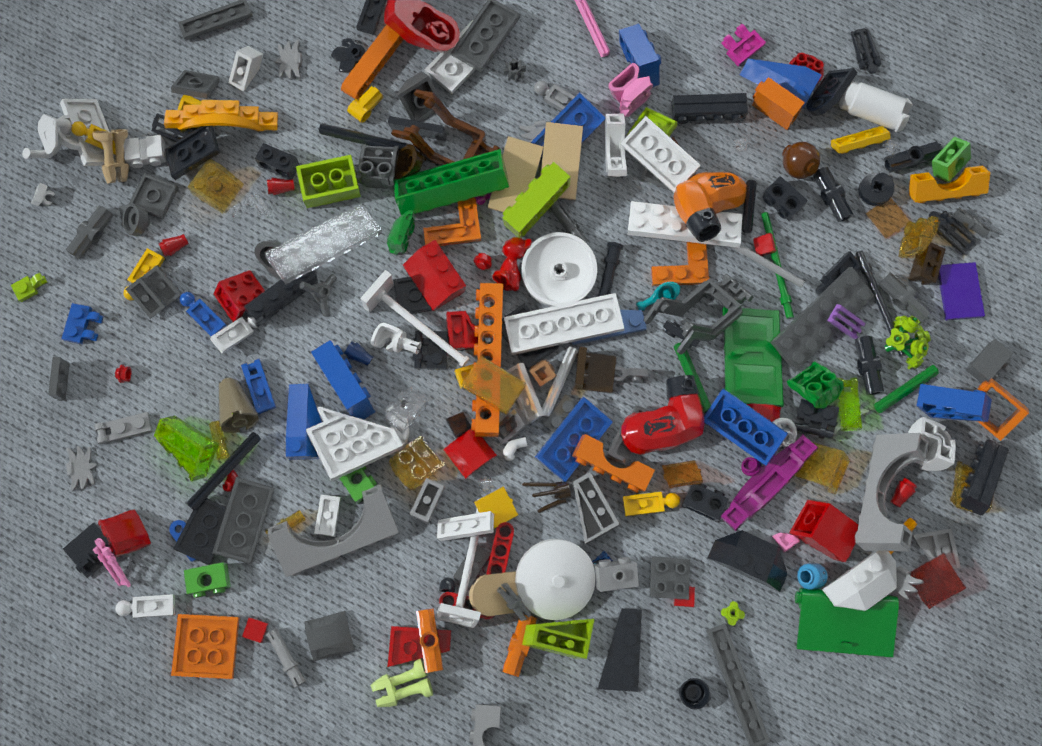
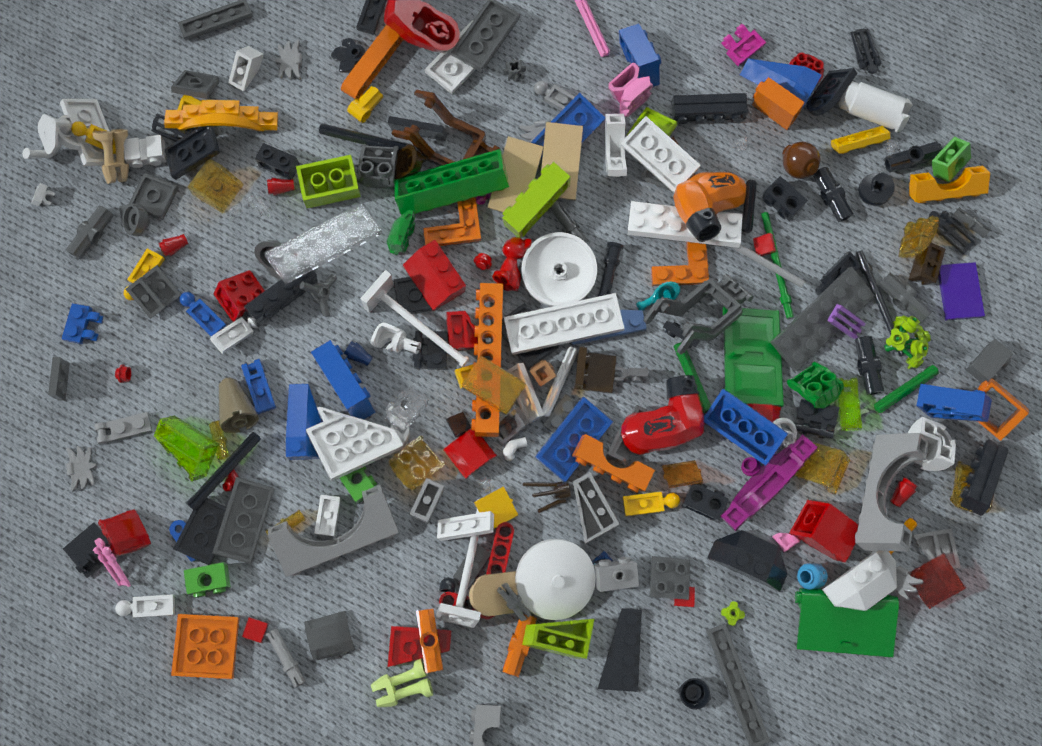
(27, 287): lime plate -> none
(413, 105): dark grey slope -> none
(888, 218): clear orange piece -> none

